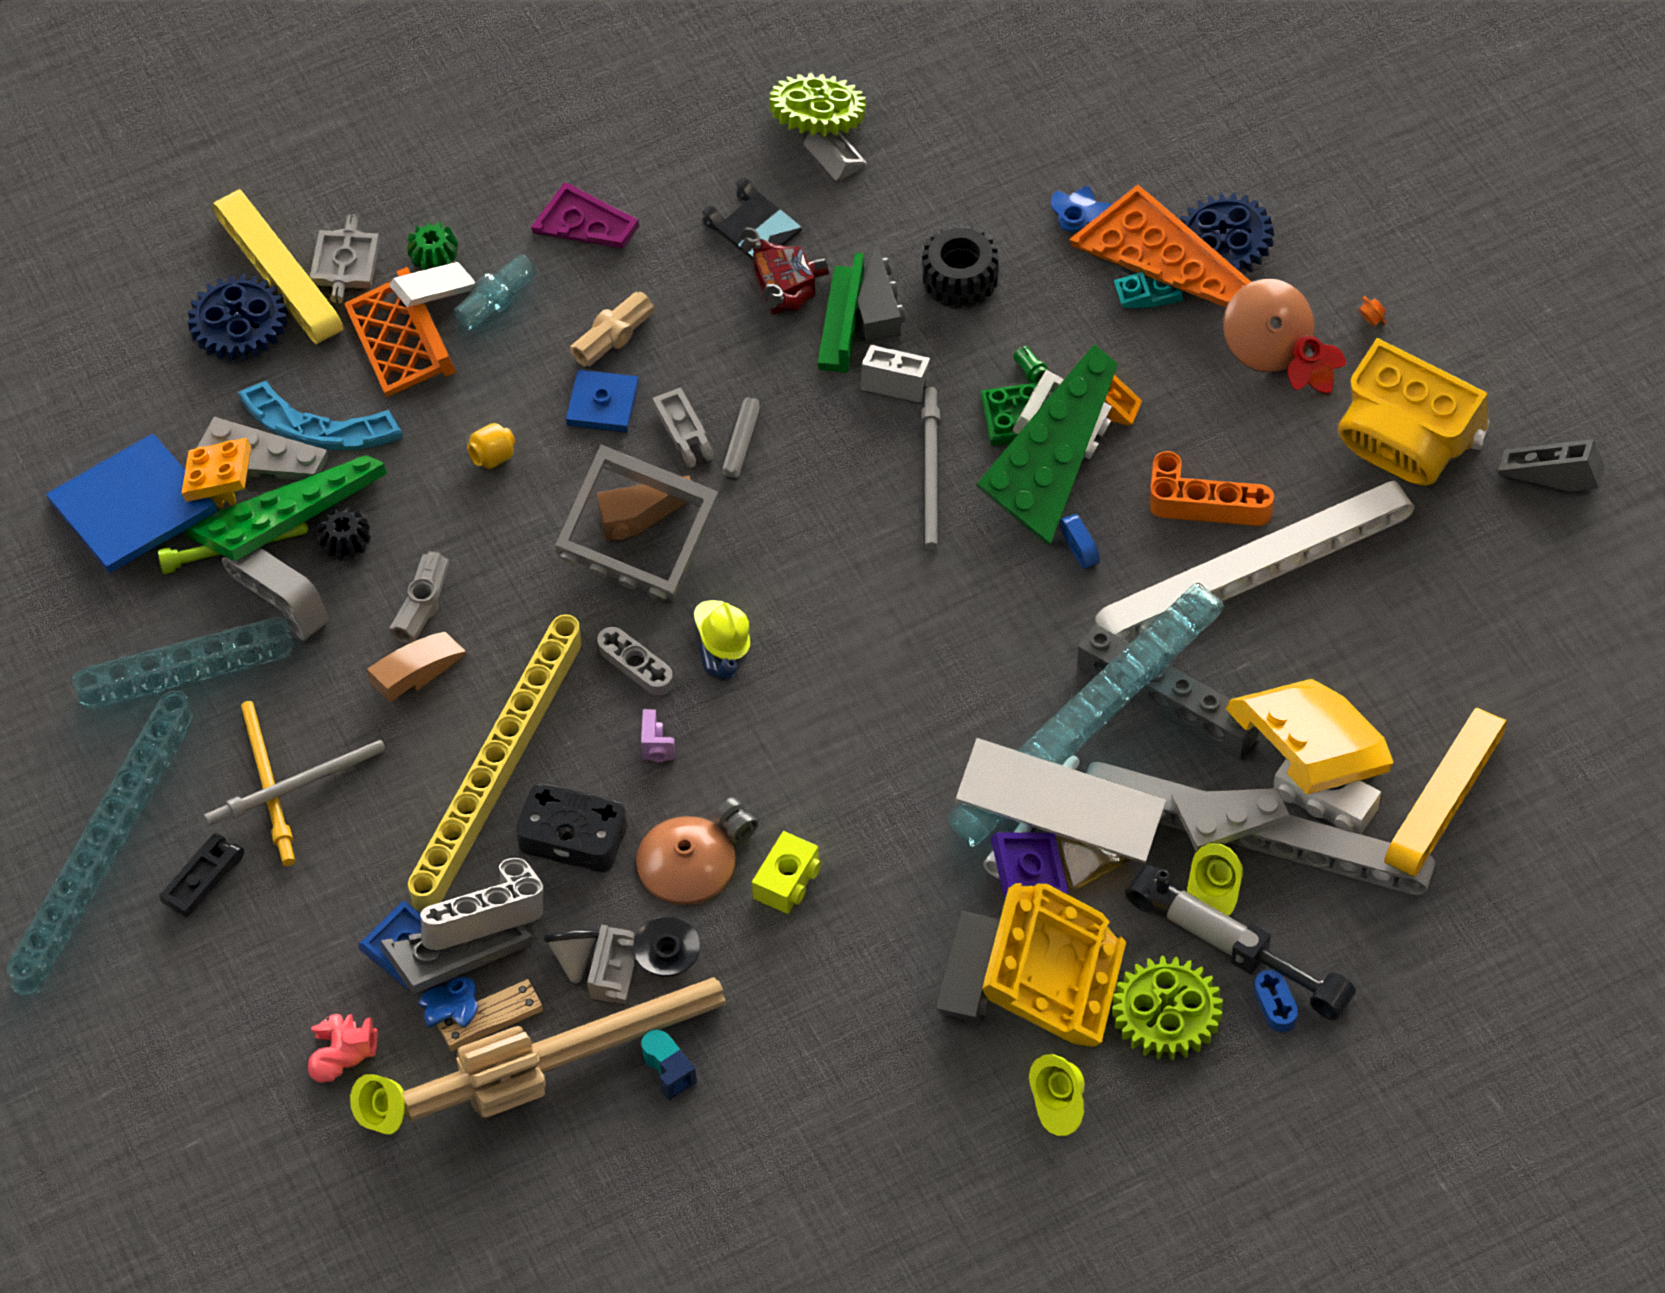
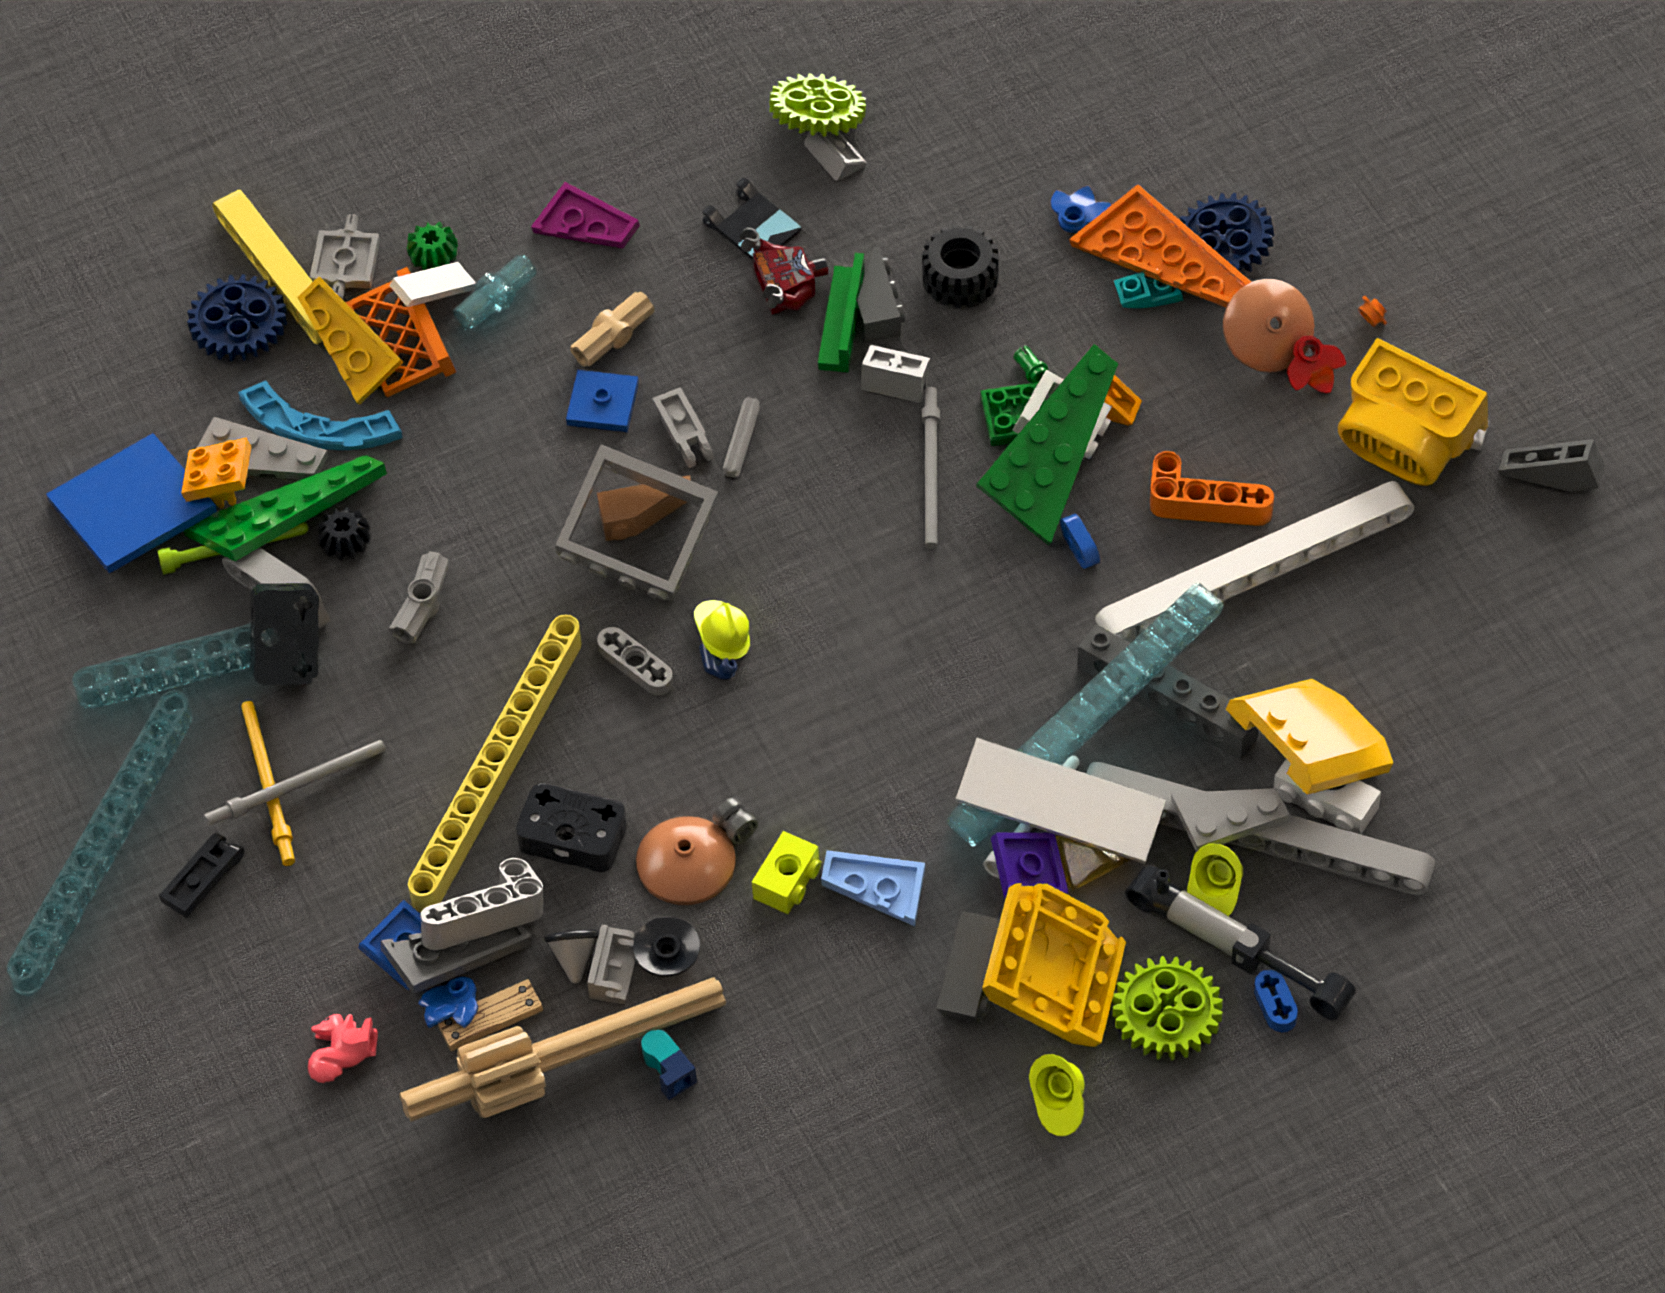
(296, 633): none -> black axle
(355, 348): none -> yellow wing
(378, 1103): neon yellow piece -> none
(414, 665): medium nougat slope -> none
(491, 446): yellow head -> none
(653, 744): lavender bracket -> none
(877, 882): none -> light blue wing
(1445, 792): yellow beam -> none

